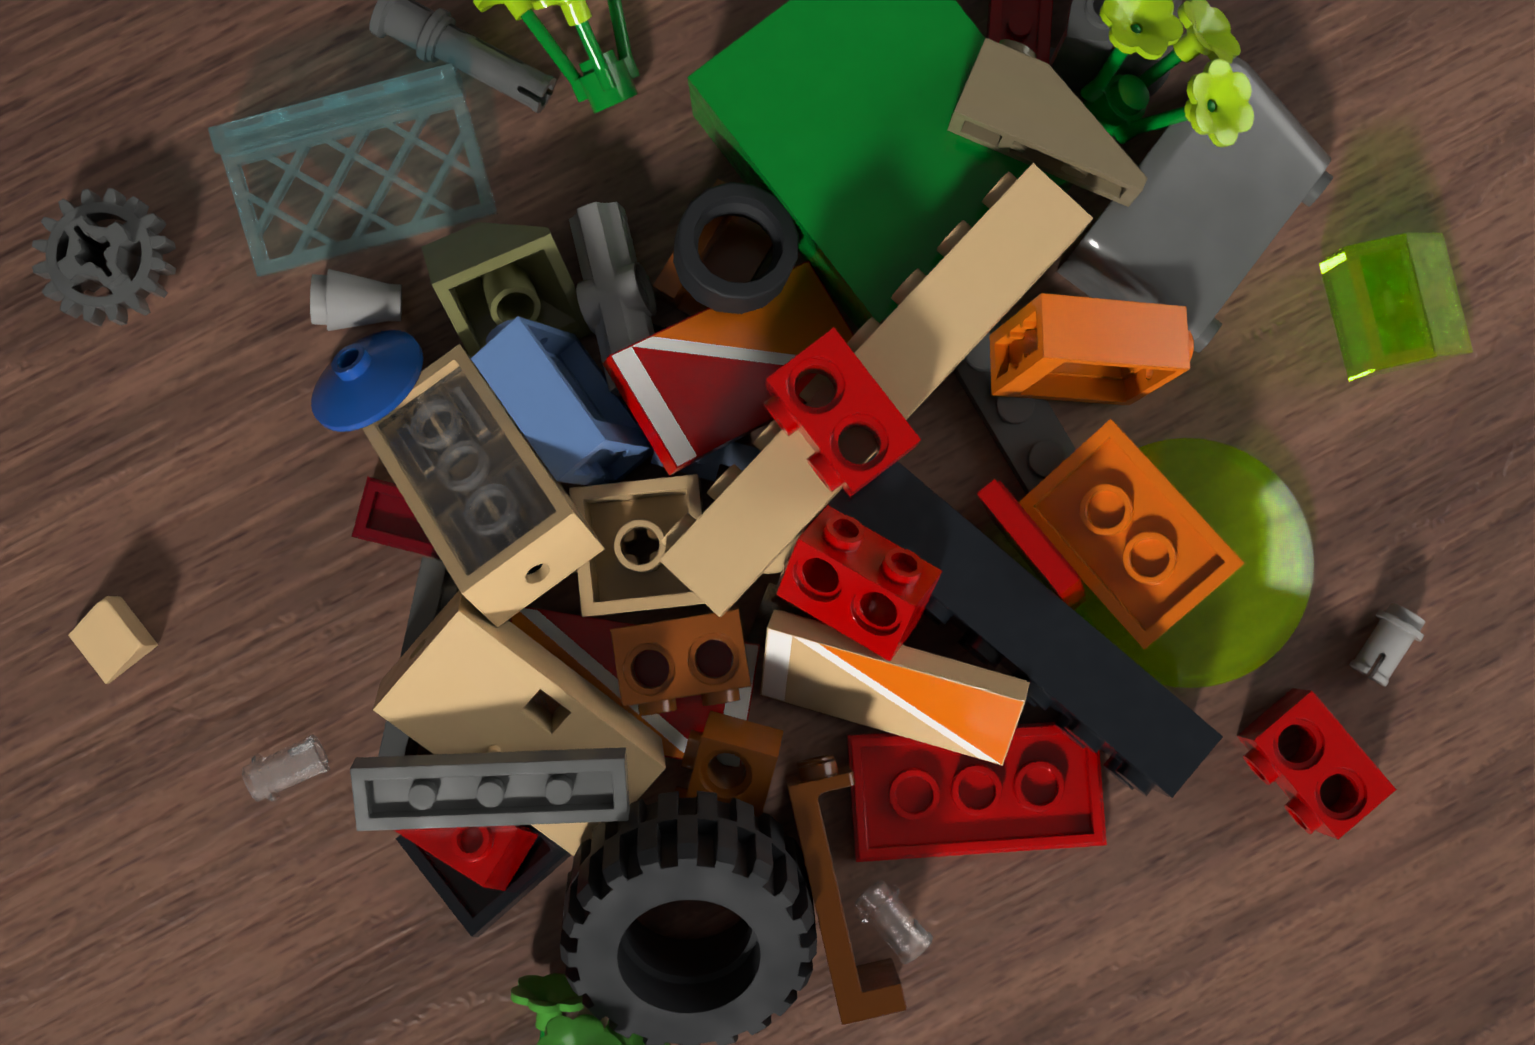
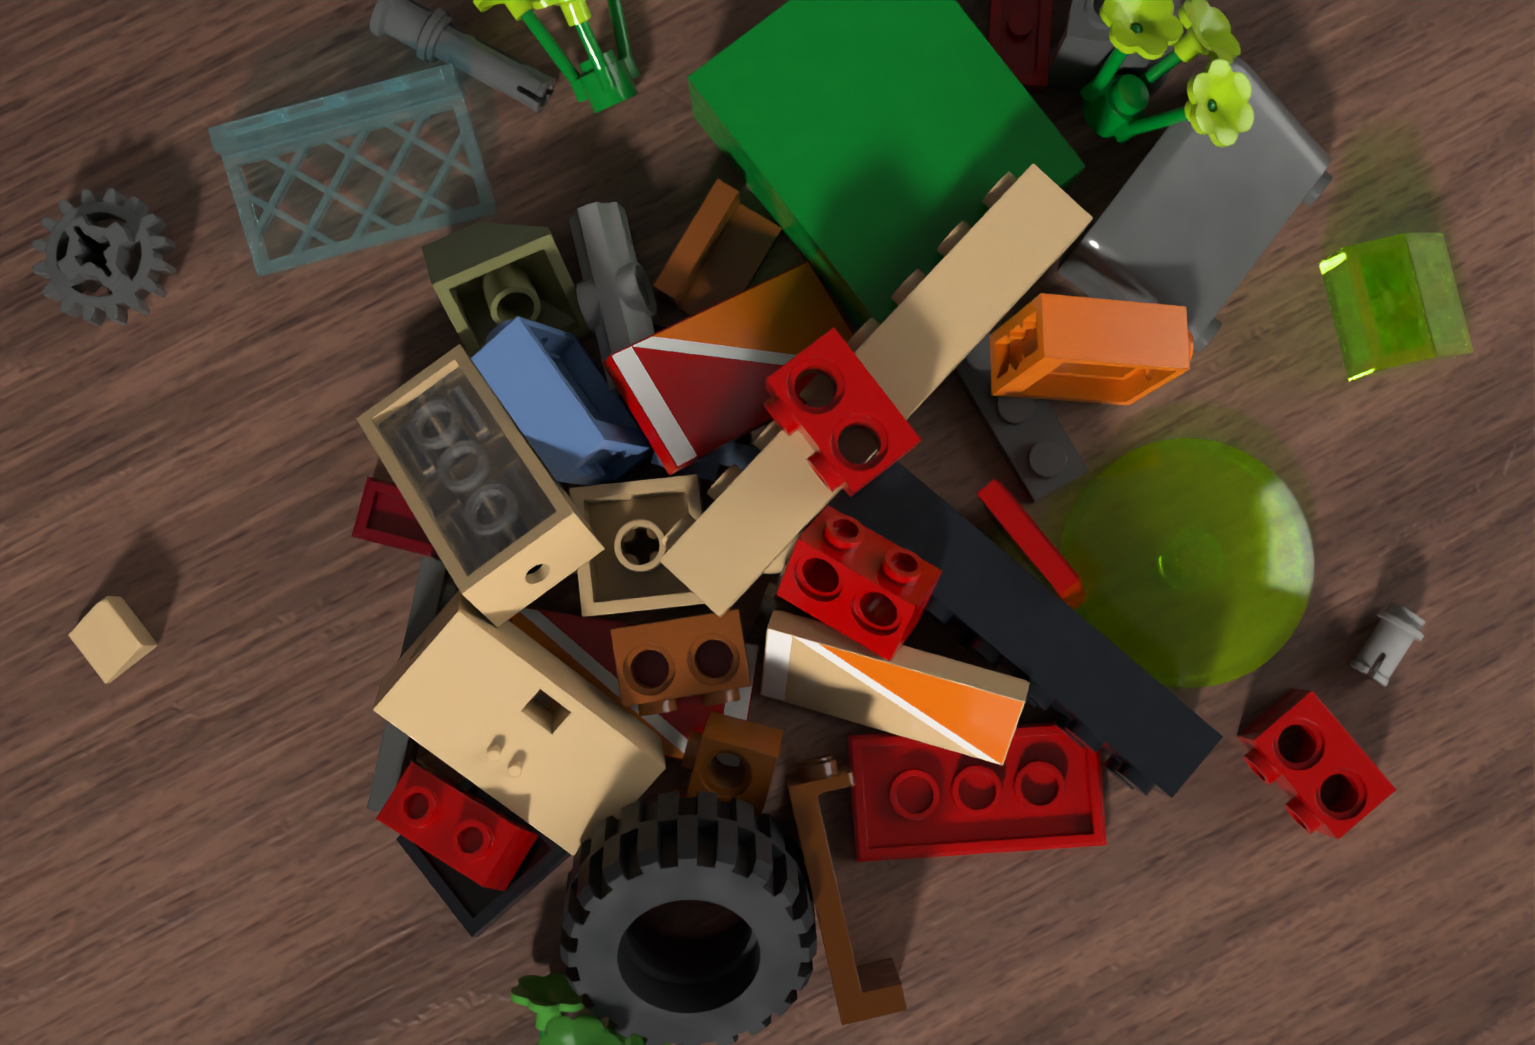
(284, 768): clear pin -> none
(352, 300): light grey cone -> none
(367, 380): blue dish -> none
(490, 789): dark grey plate -> none
(758, 207): black tyre -> none
(893, 921): clear pin -> none
(1037, 119): dark tan slope -> none
(1130, 534): orange plate -> none

